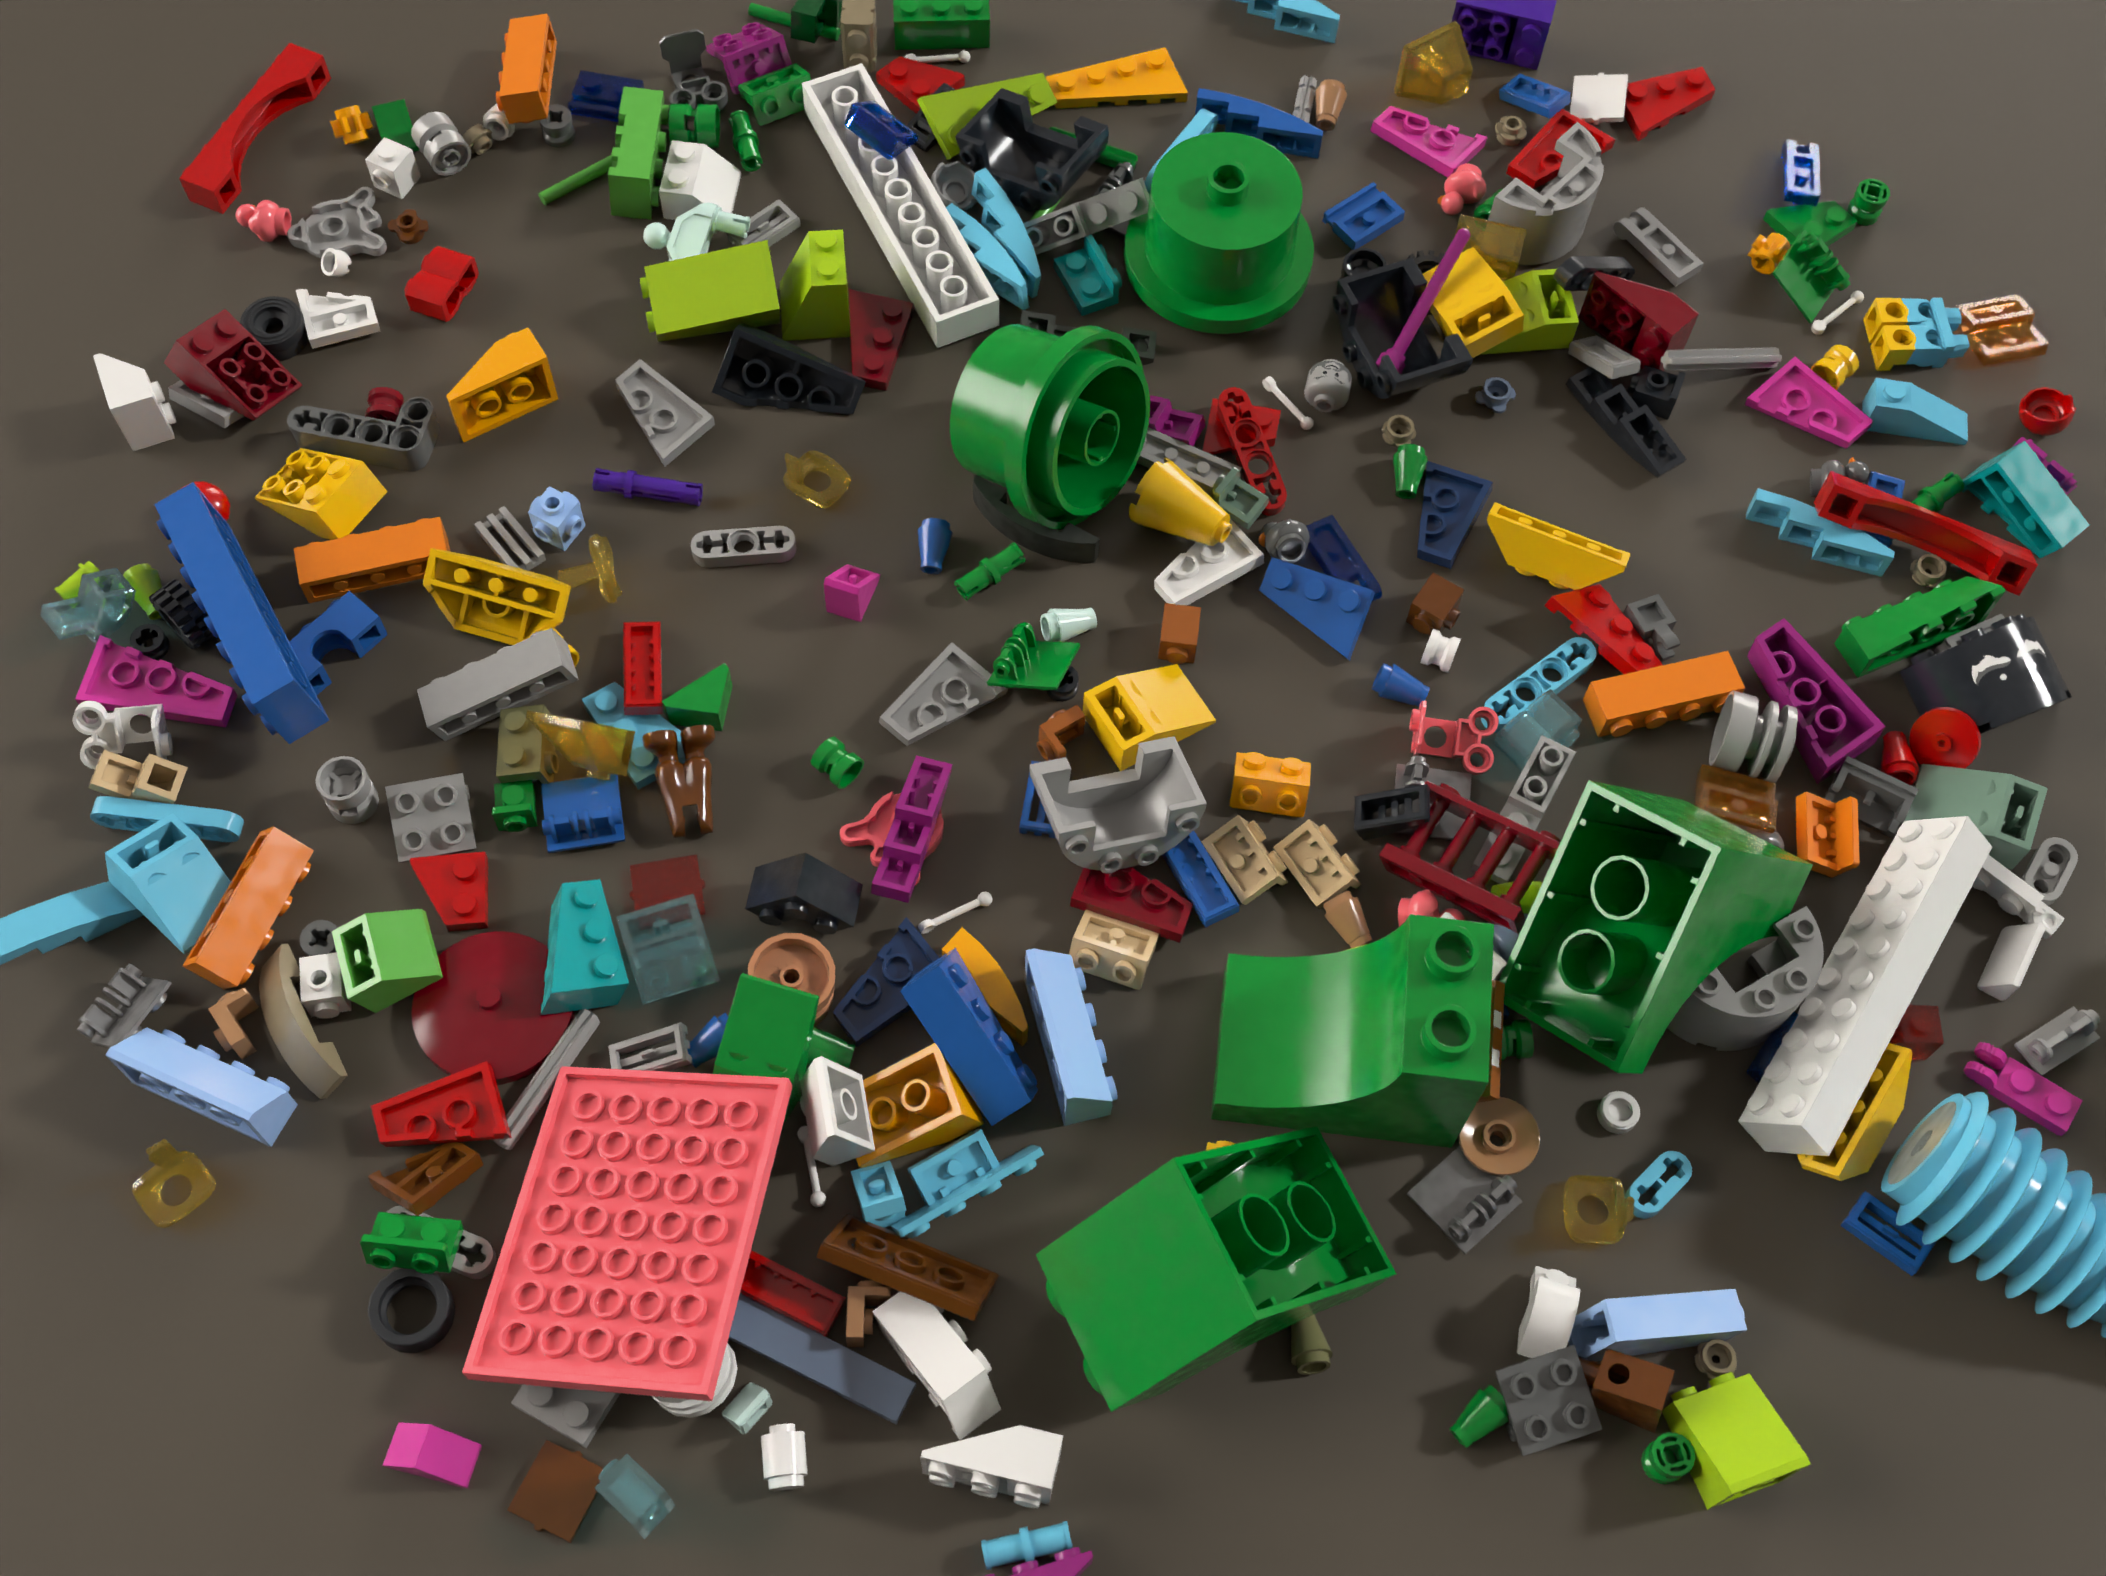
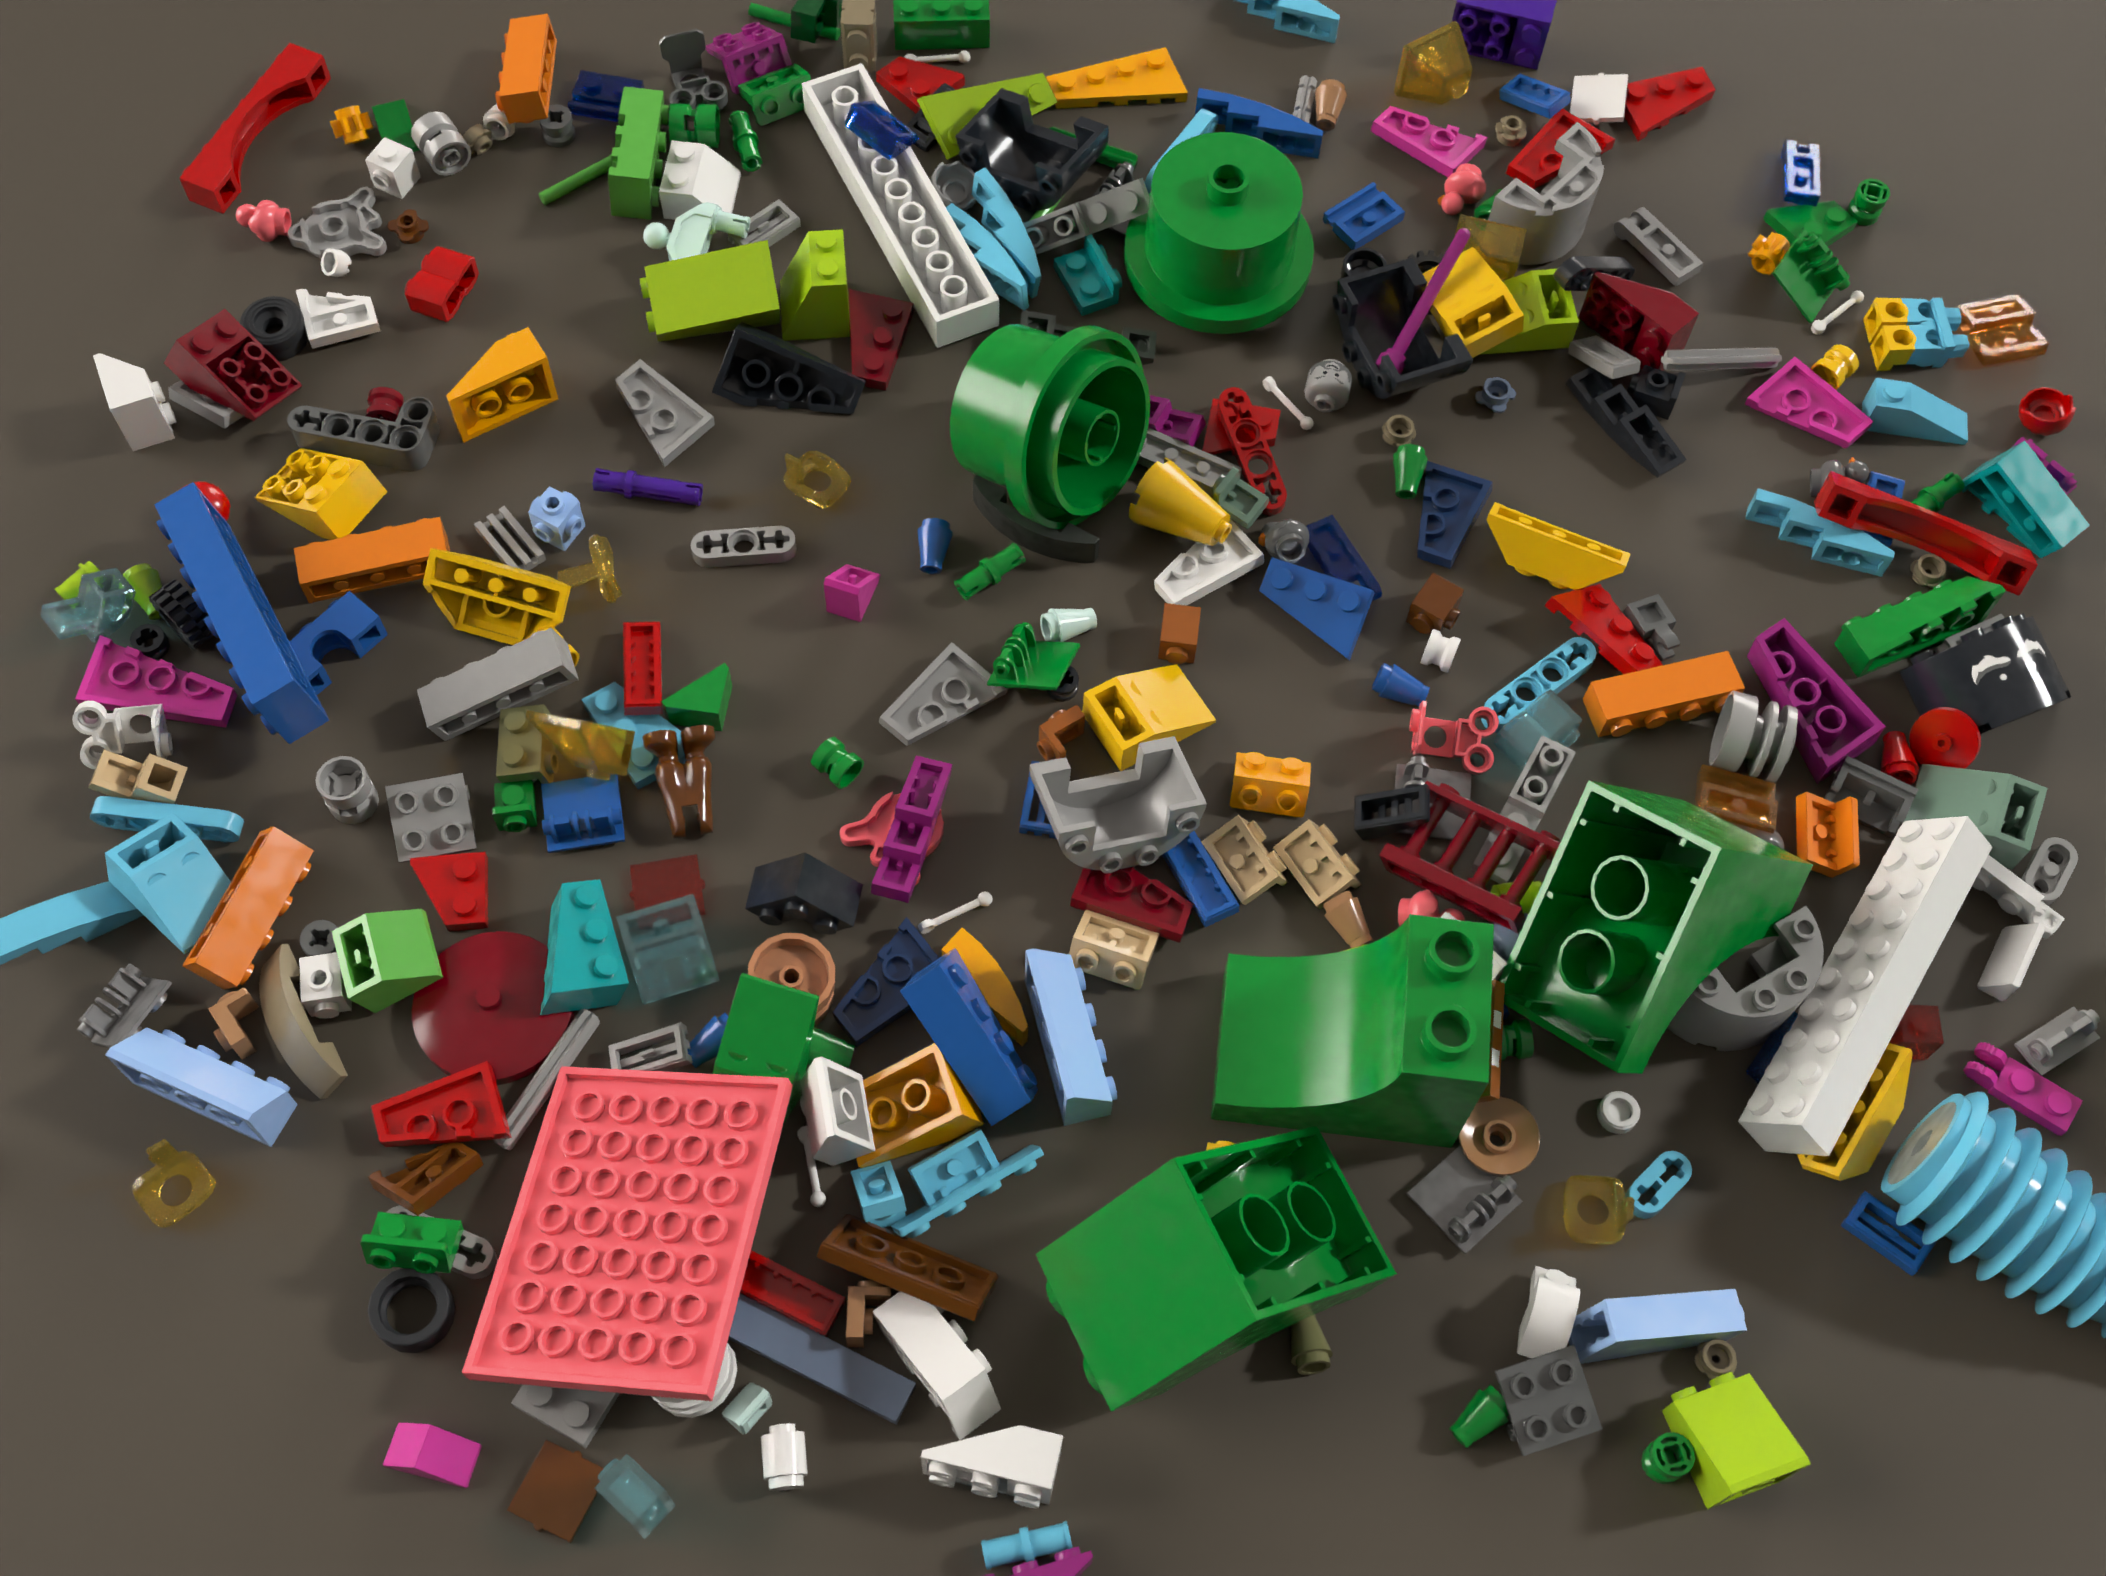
(1638, 1391): reddish brown torso -> none

